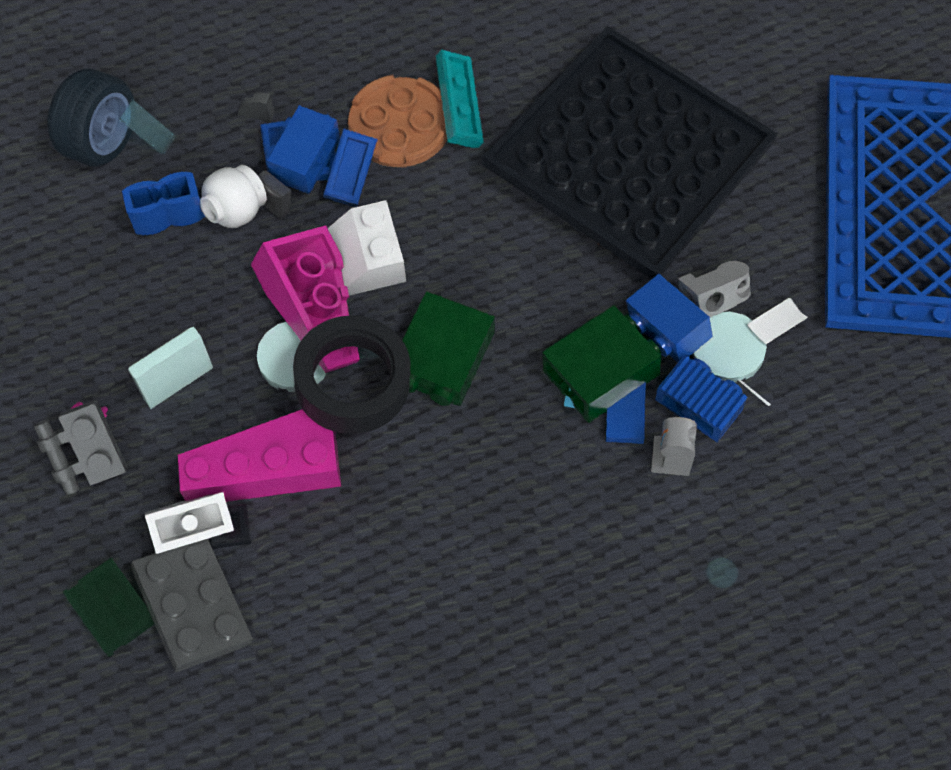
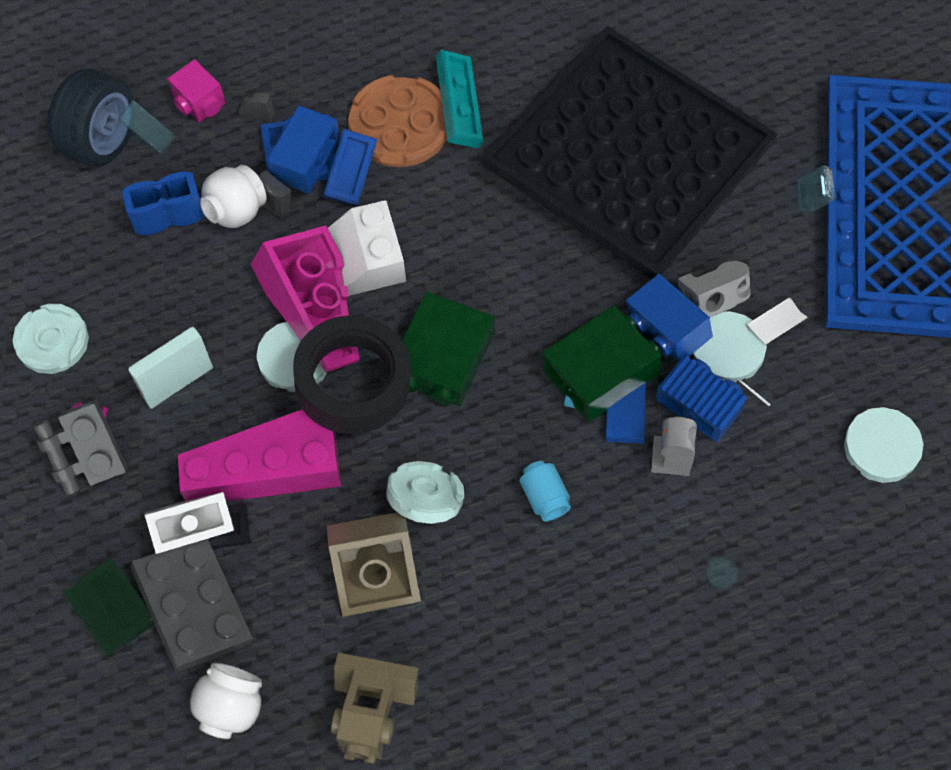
(55, 348): none -> light aqua tile
(196, 92): none -> dark pink brick
(226, 700): none -> white piece
(363, 729): none -> dark tan tile
(373, 564): none -> dark tan slope
(424, 492): none -> light aqua tile
(545, 490): none -> medium azure brick
(815, 189): none -> clear light blue tile
(883, 444): none -> light aqua tile

